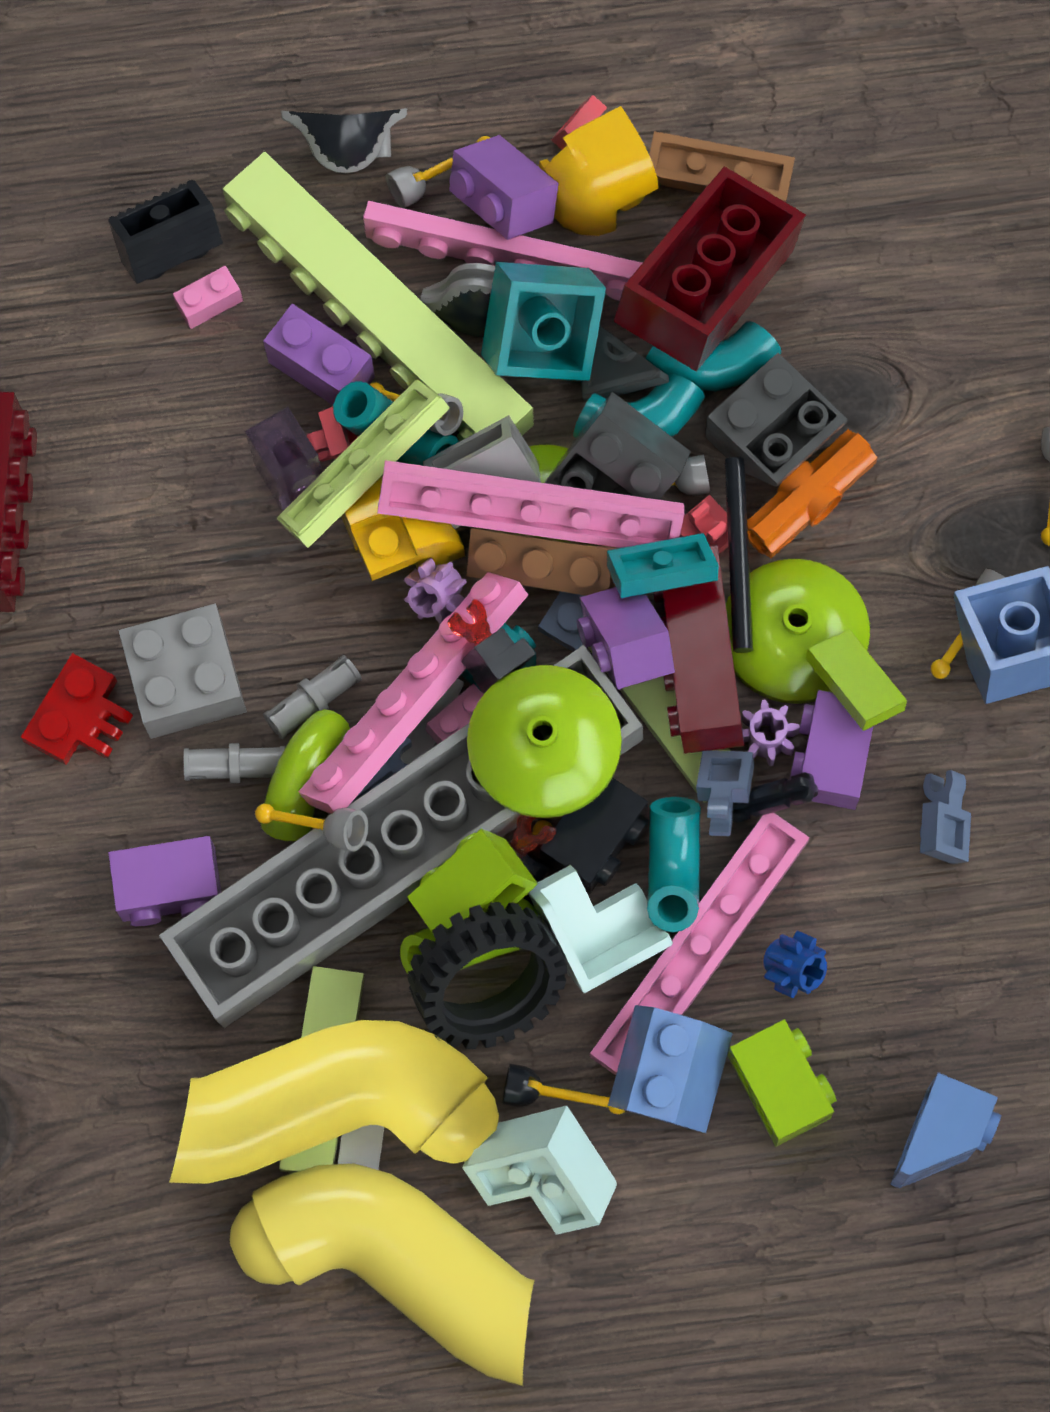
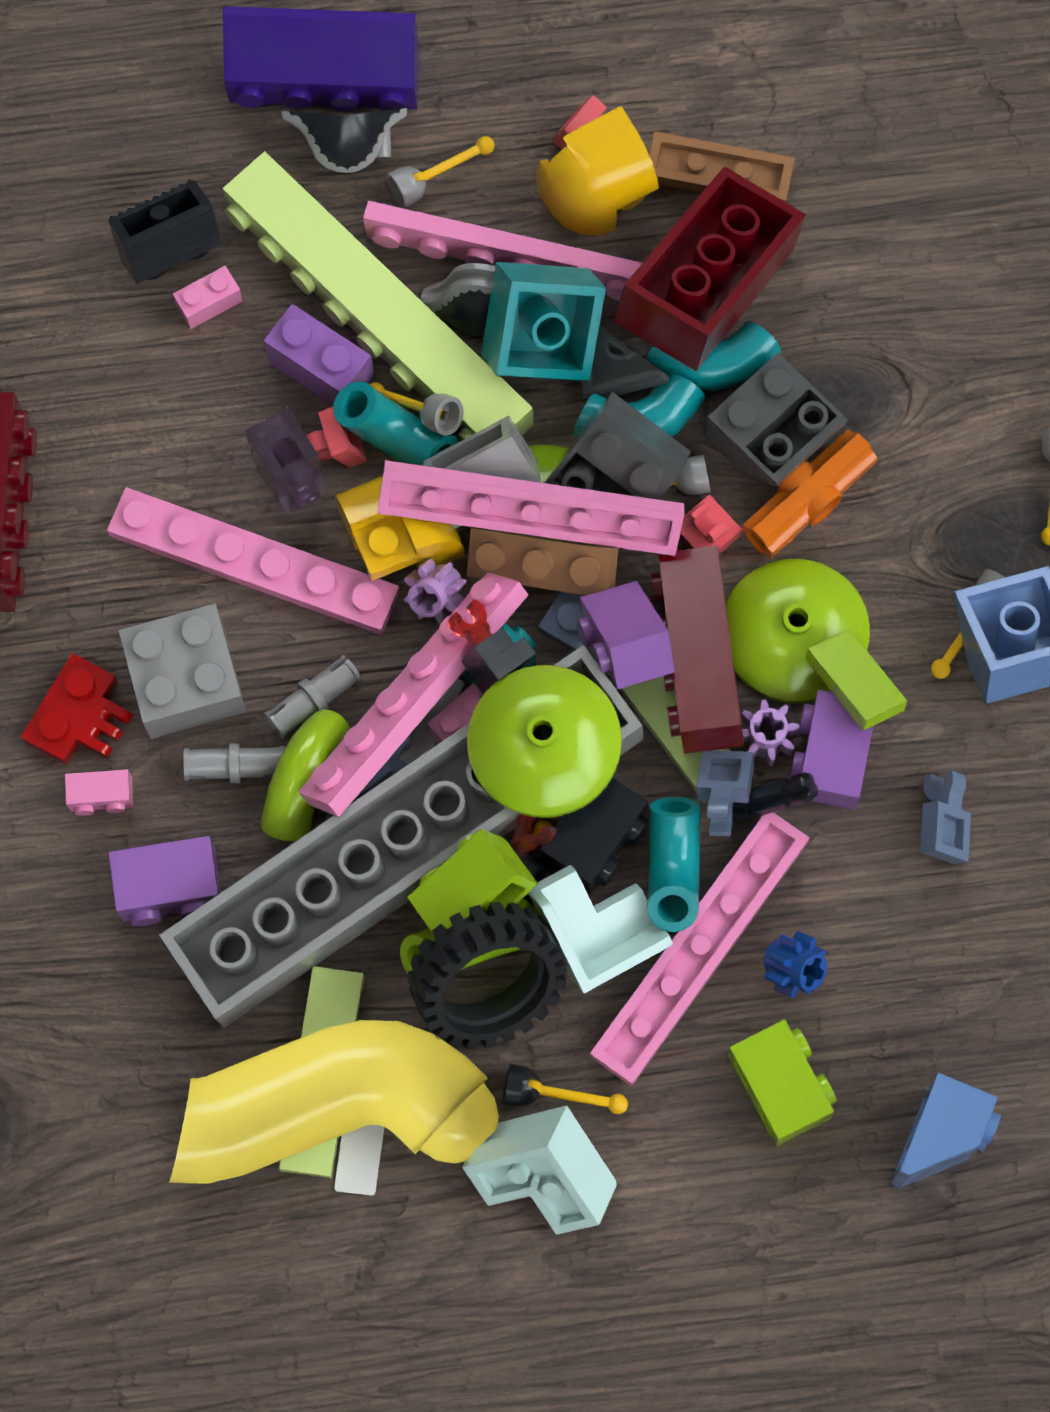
(99, 791): none -> bright pink piece
(253, 561): none -> bright pink plate
(320, 58): none -> dark purple slope
(343, 828): light grey hinge -> none
(362, 463): yellowish green tile -> none
(400, 1248): light yellow animal -> none
(503, 187): medium lavender brick -> none
(662, 565): teal plate -> none
(670, 1068): medium blue slope -> none
(738, 555): black bar -> none

